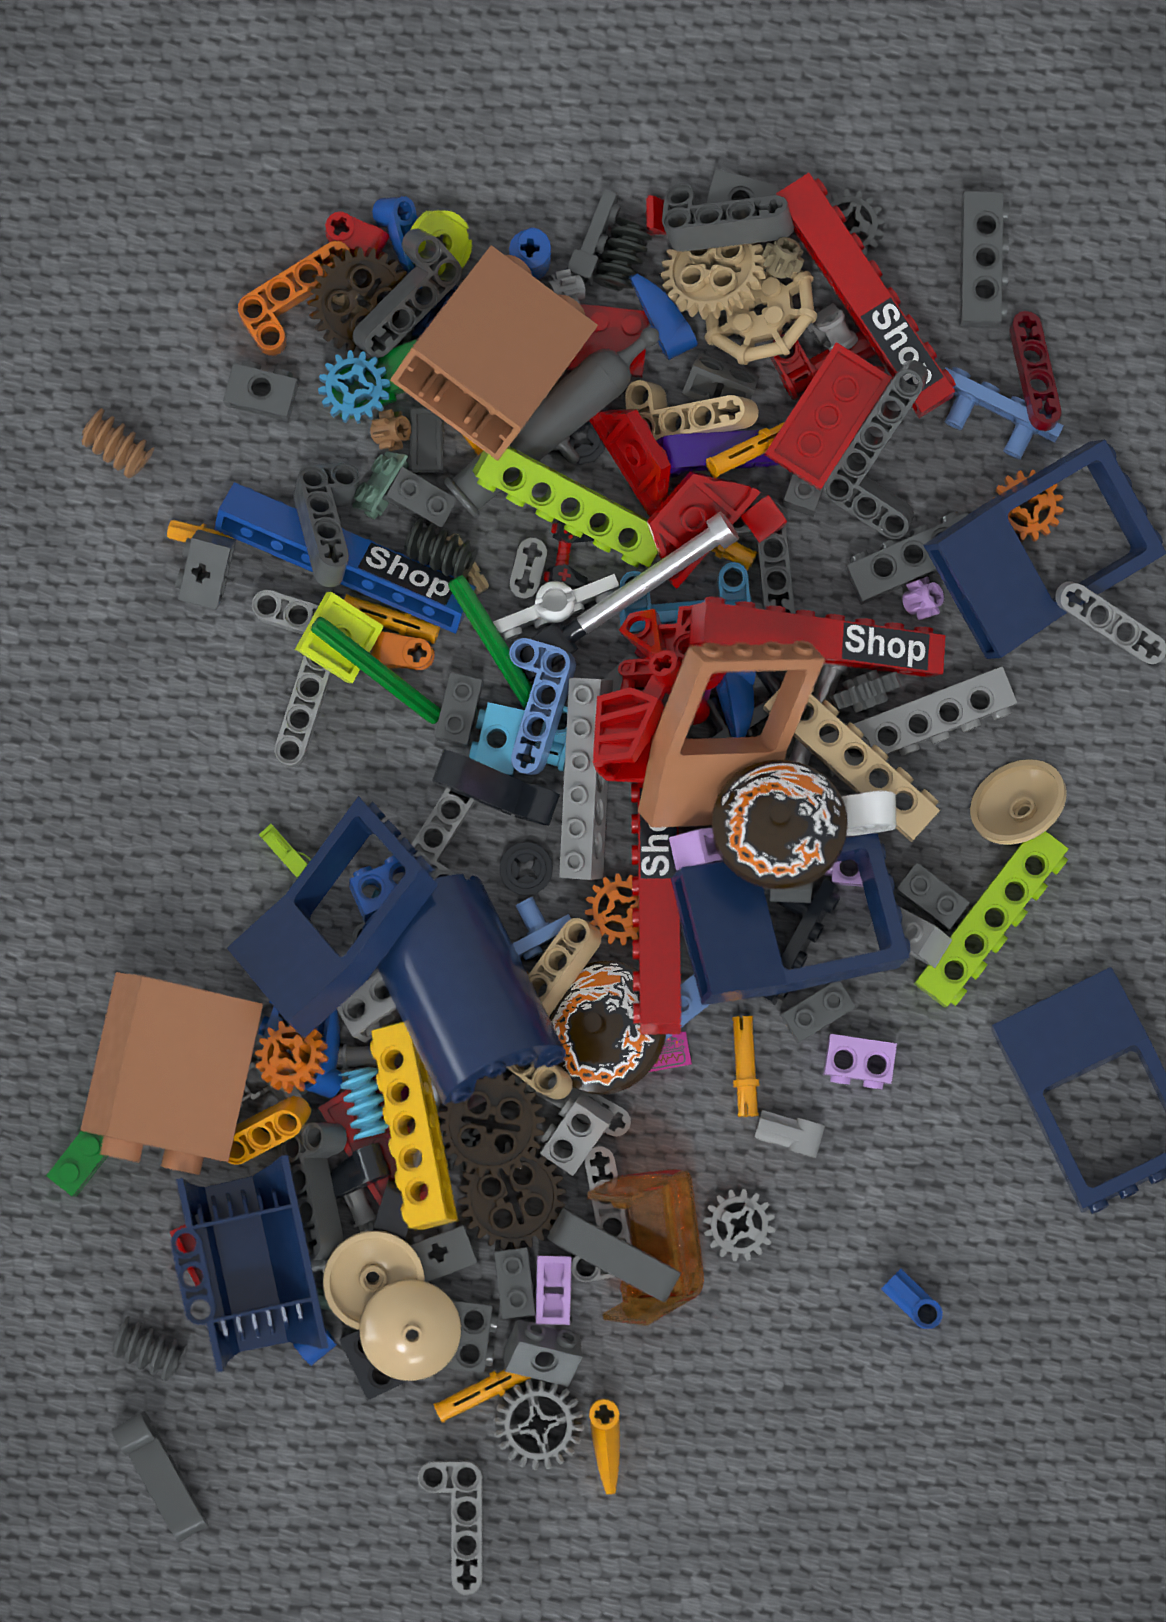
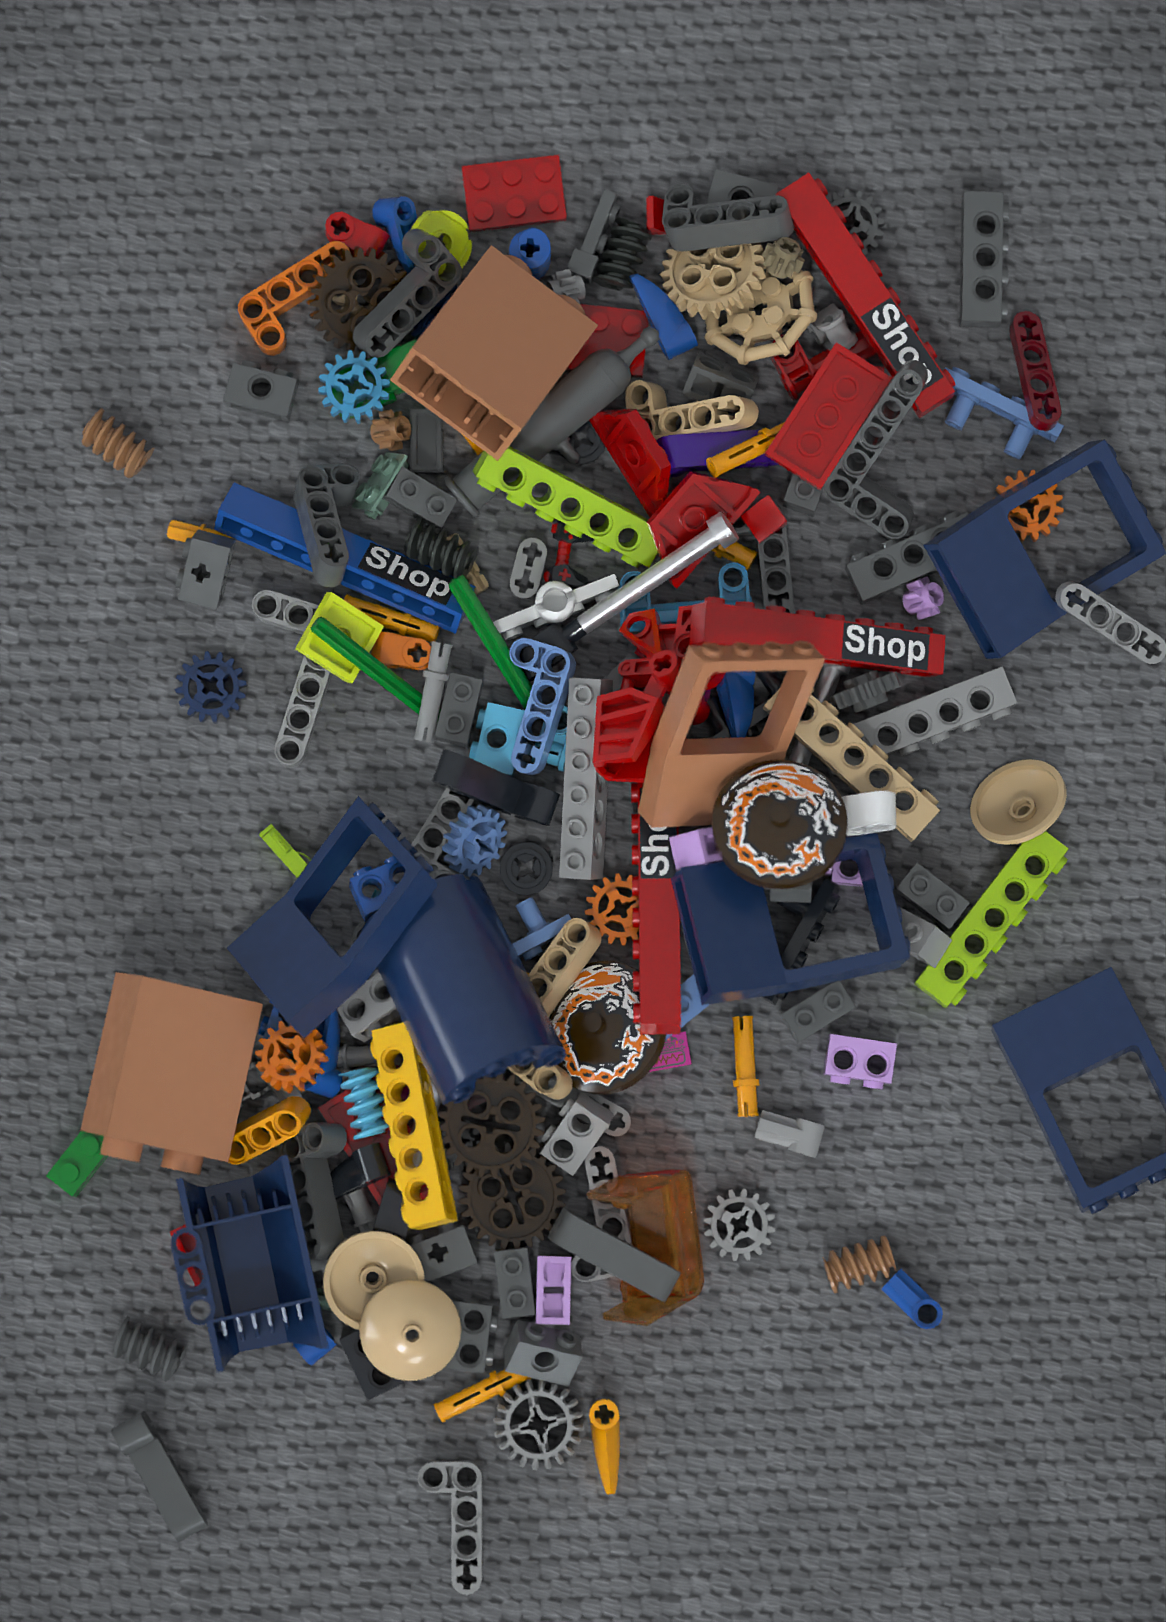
(221, 675): none -> dark blue gear
(433, 691): none -> light grey pin
(474, 840): none -> medium blue gear
(514, 193): none -> red plate
(859, 1263): none -> medium nougat piece

